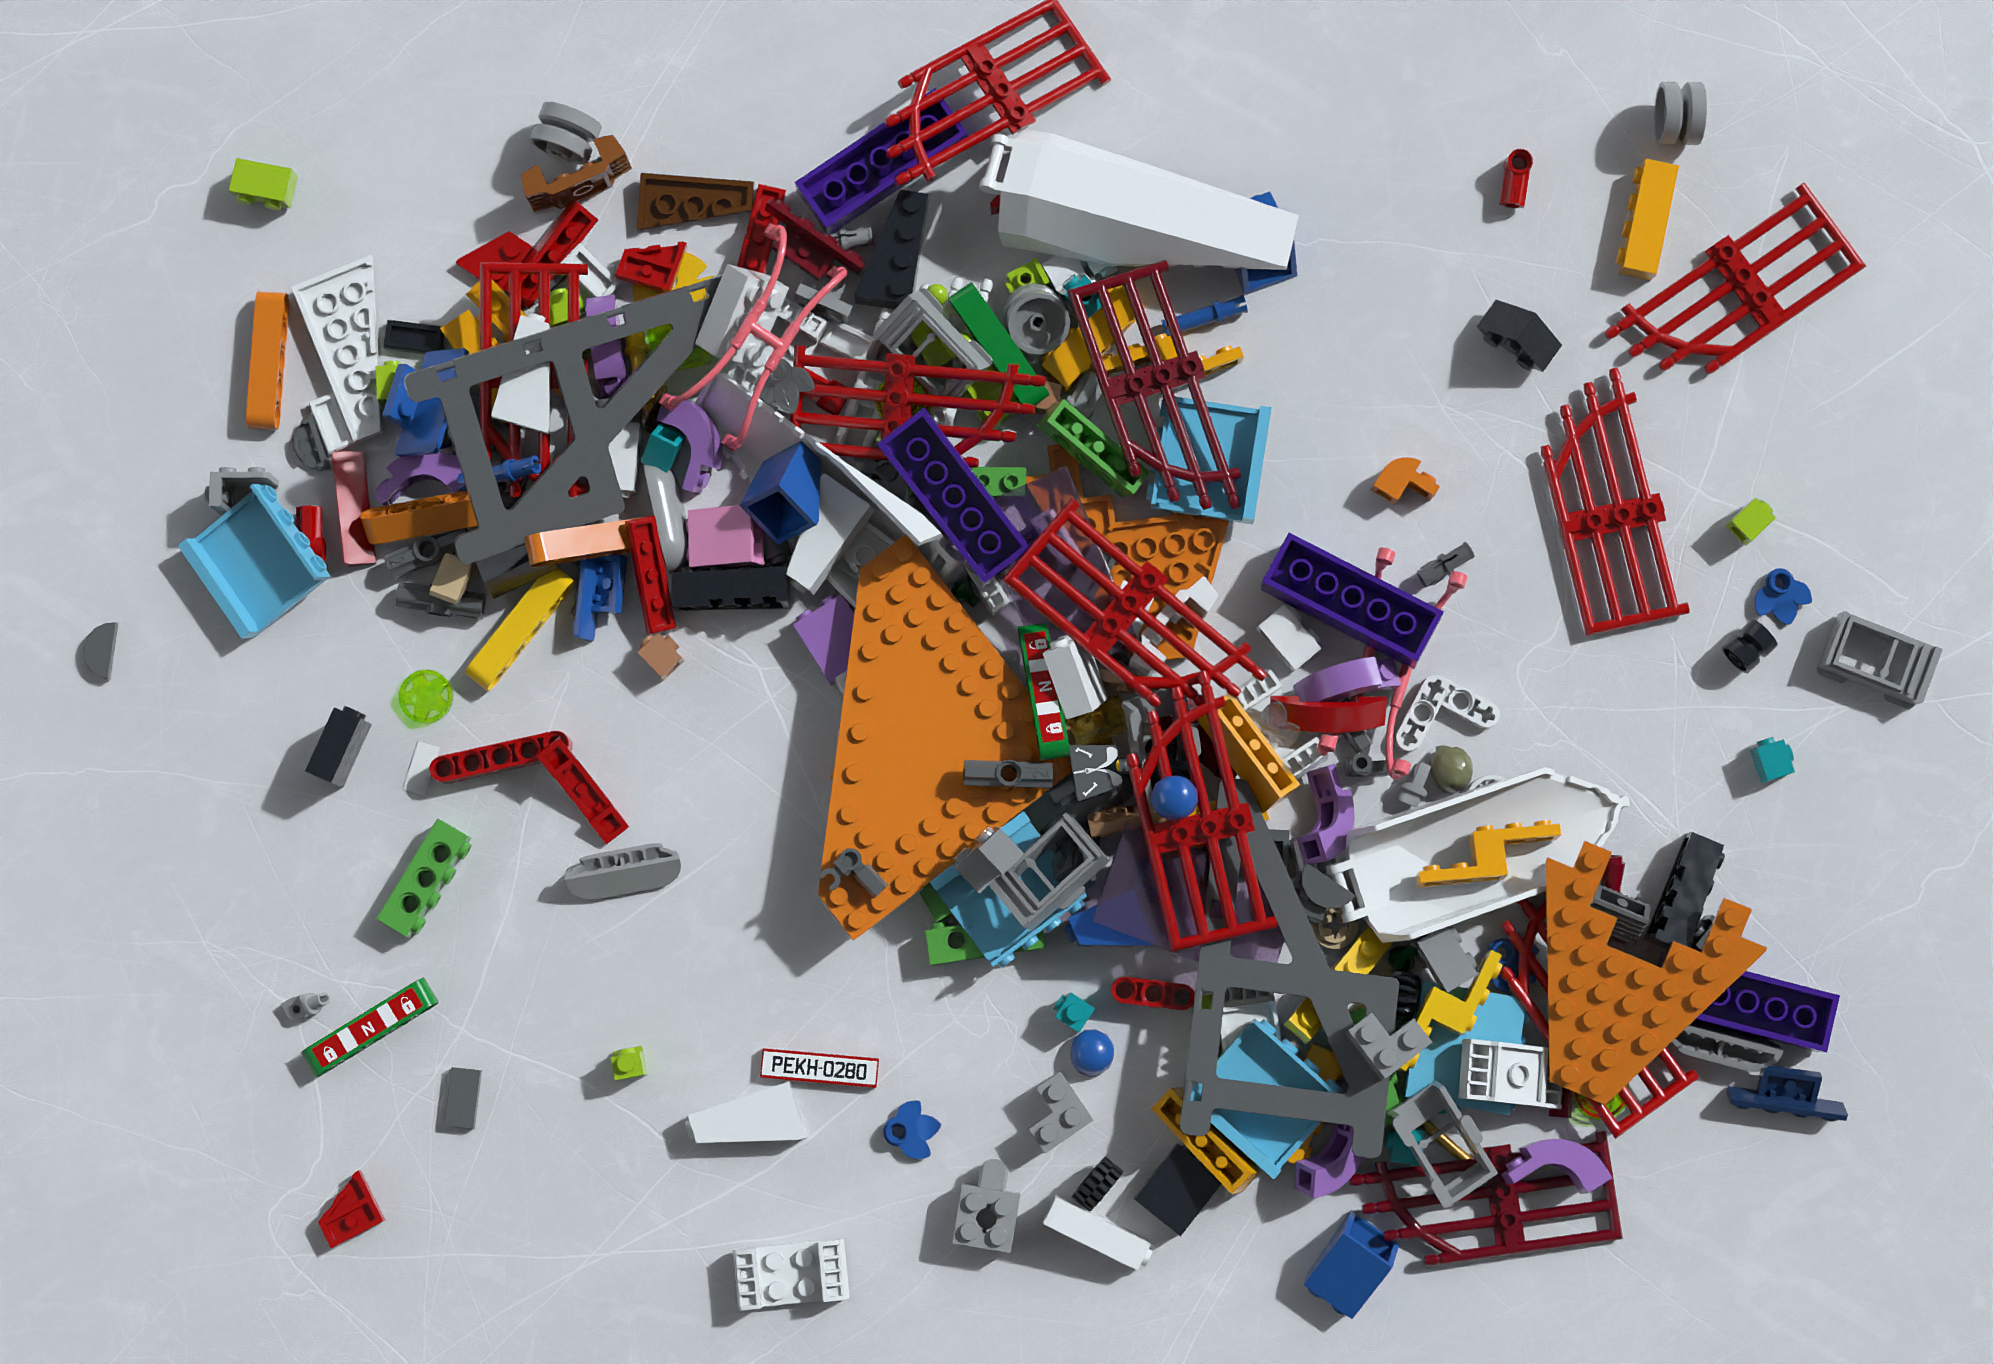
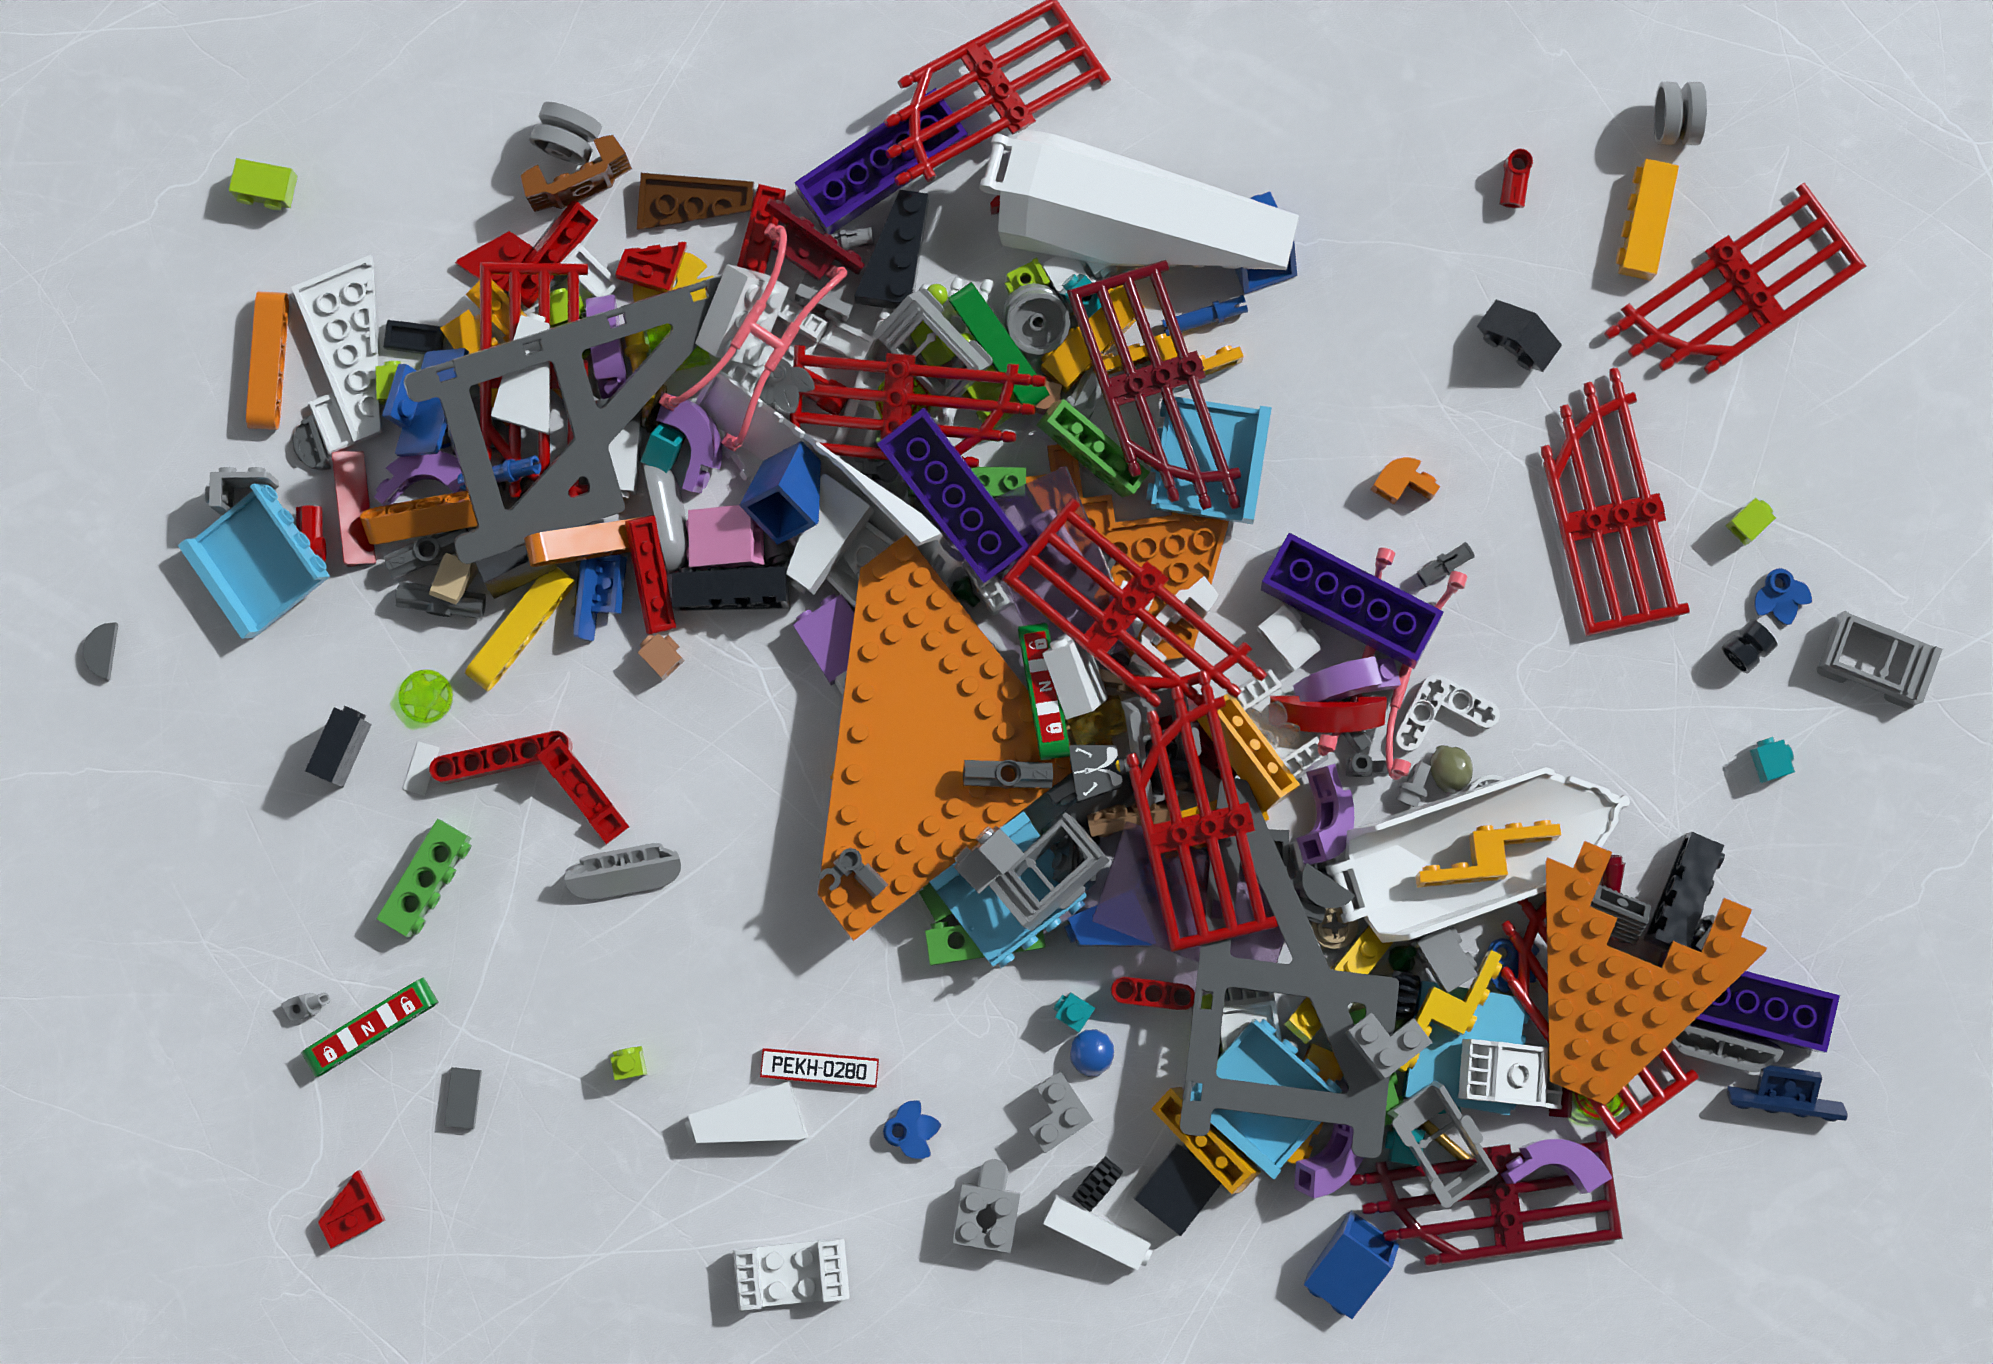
(1174, 797): blue hair -> none

